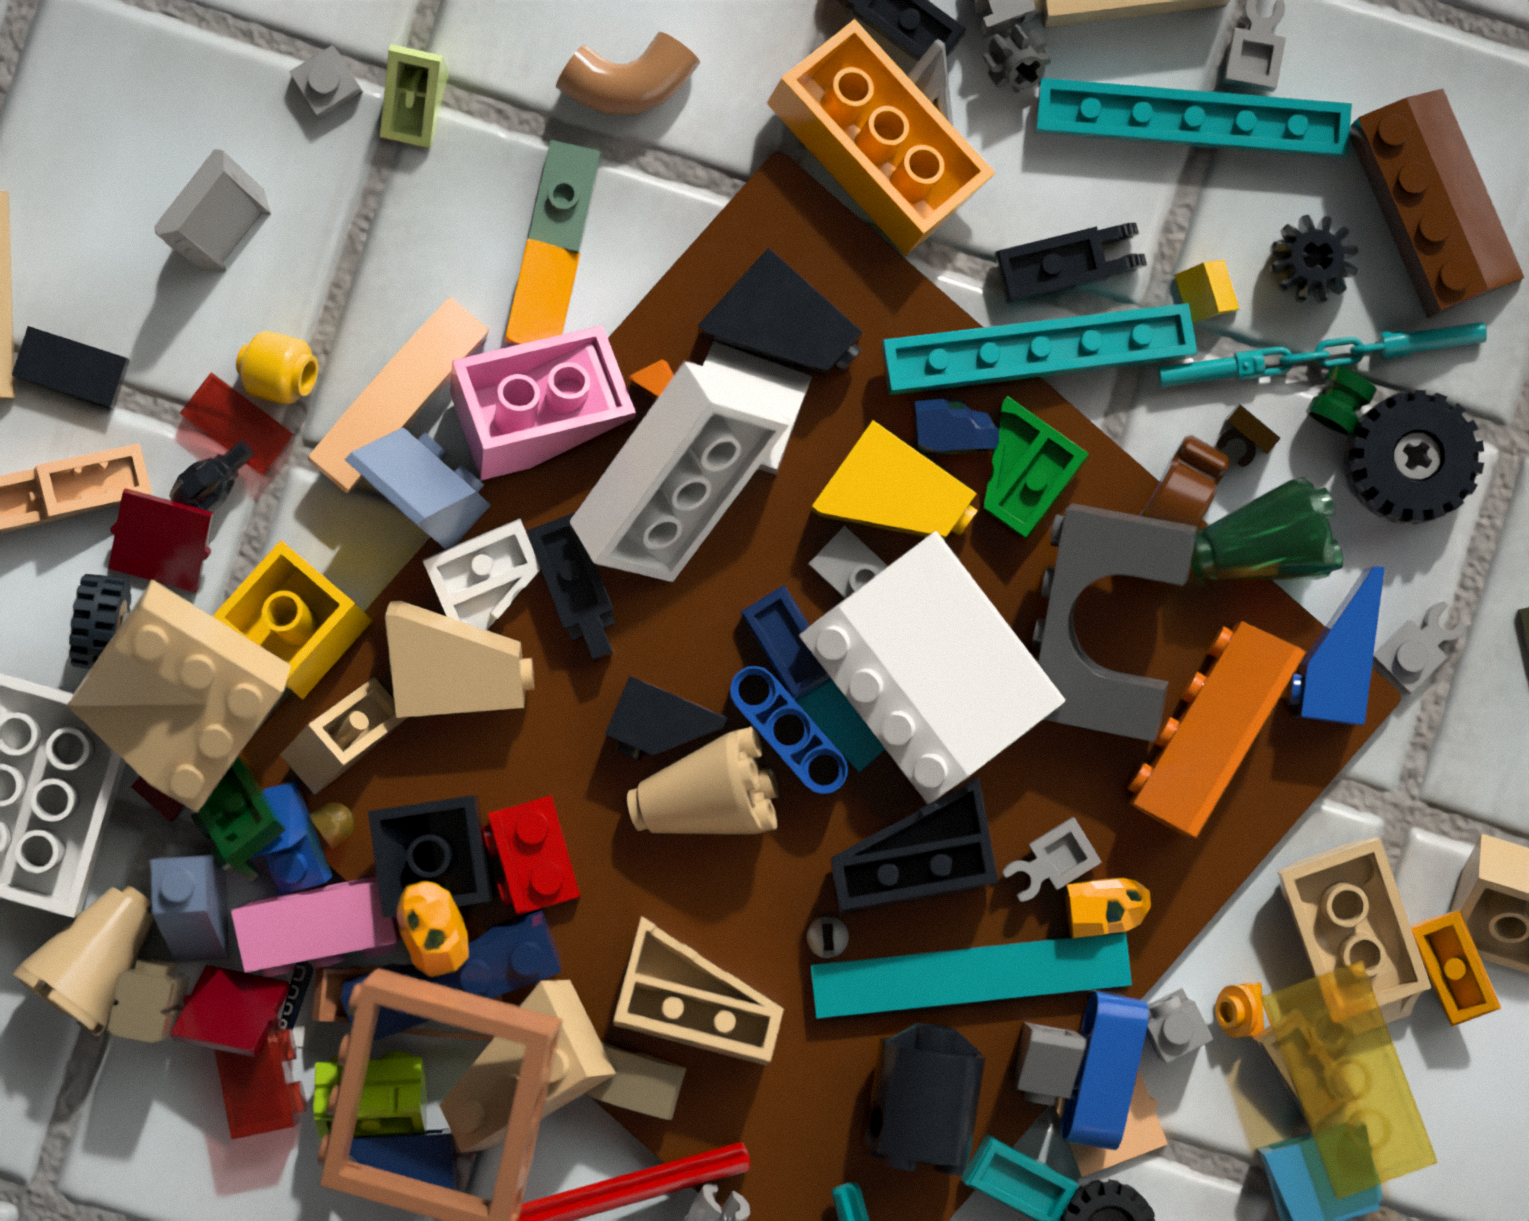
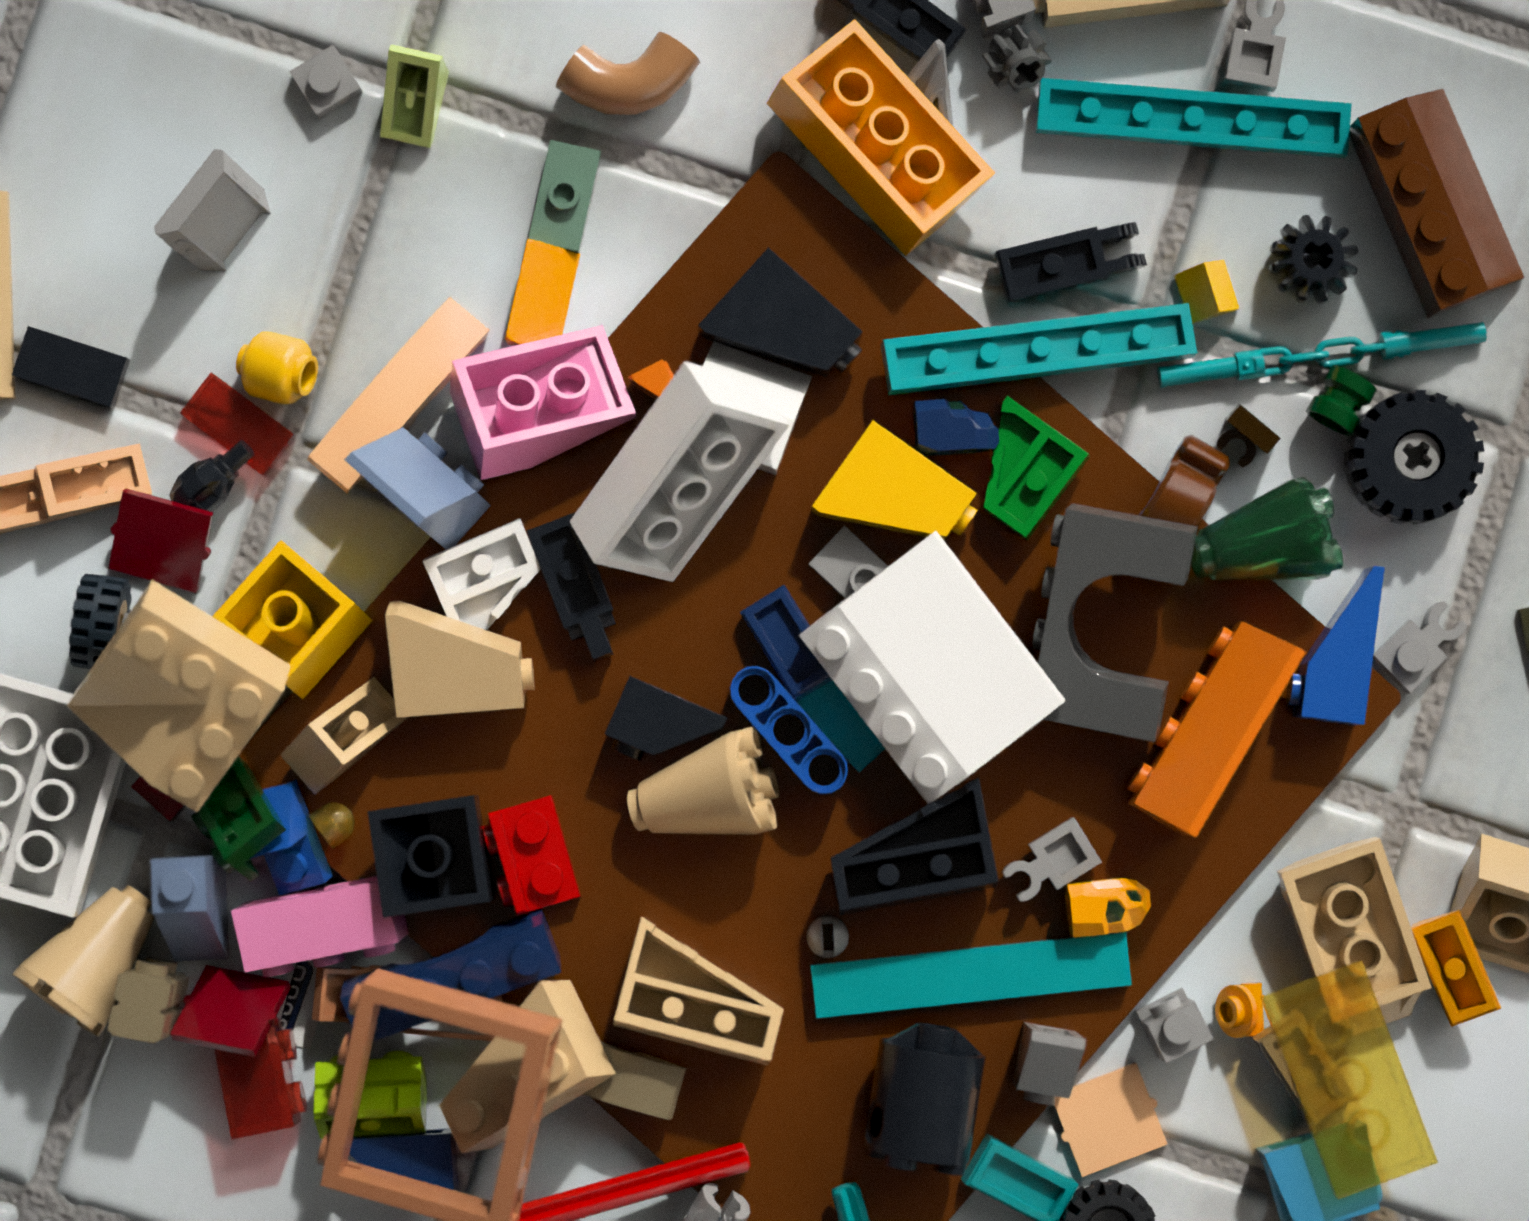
(432, 929): light orange rock -> none
(1107, 1071): blue beam -> none

